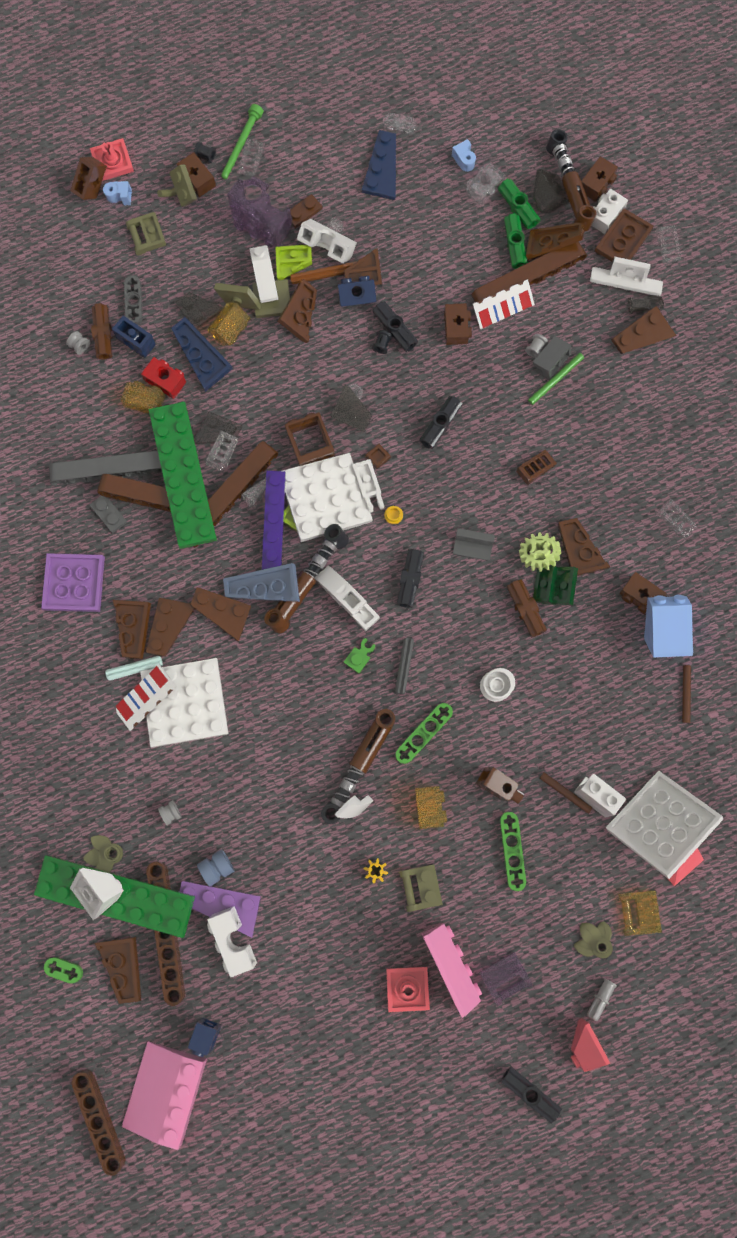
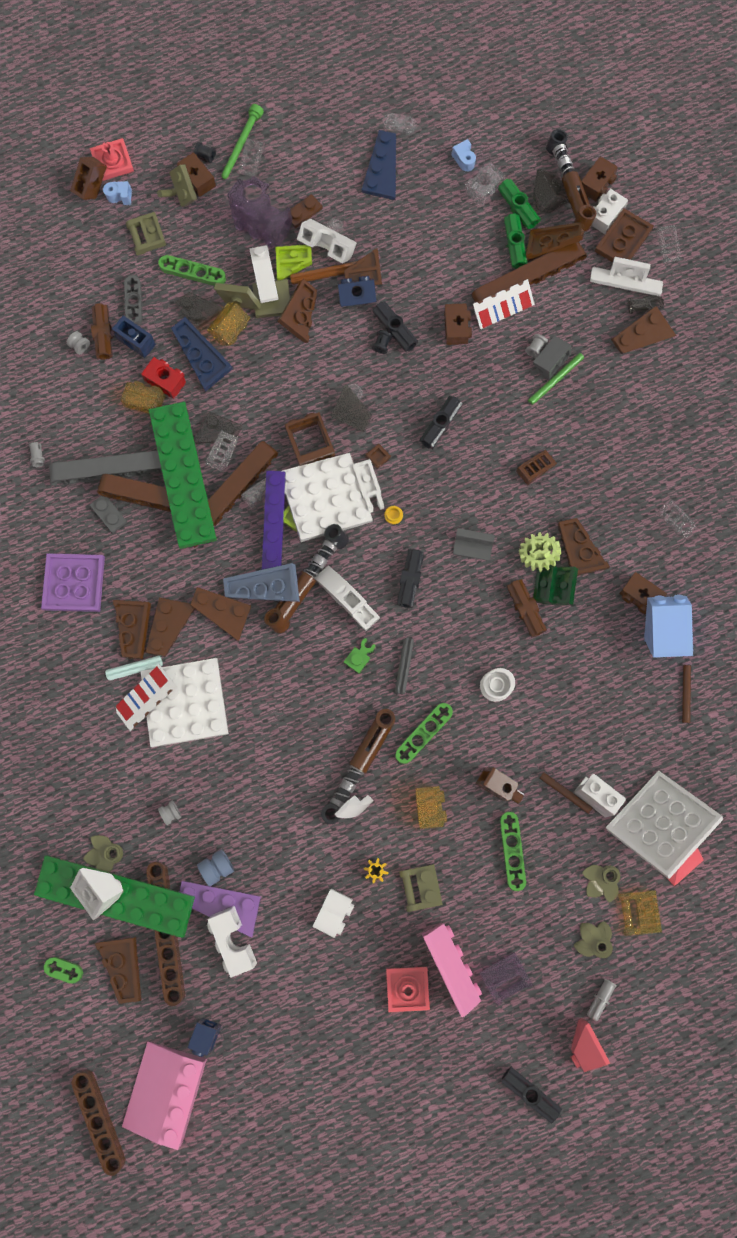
(37, 459): none -> light grey pin
(194, 267): none -> bright green beam
(333, 912): none -> white brick
(599, 884): none -> olive plate

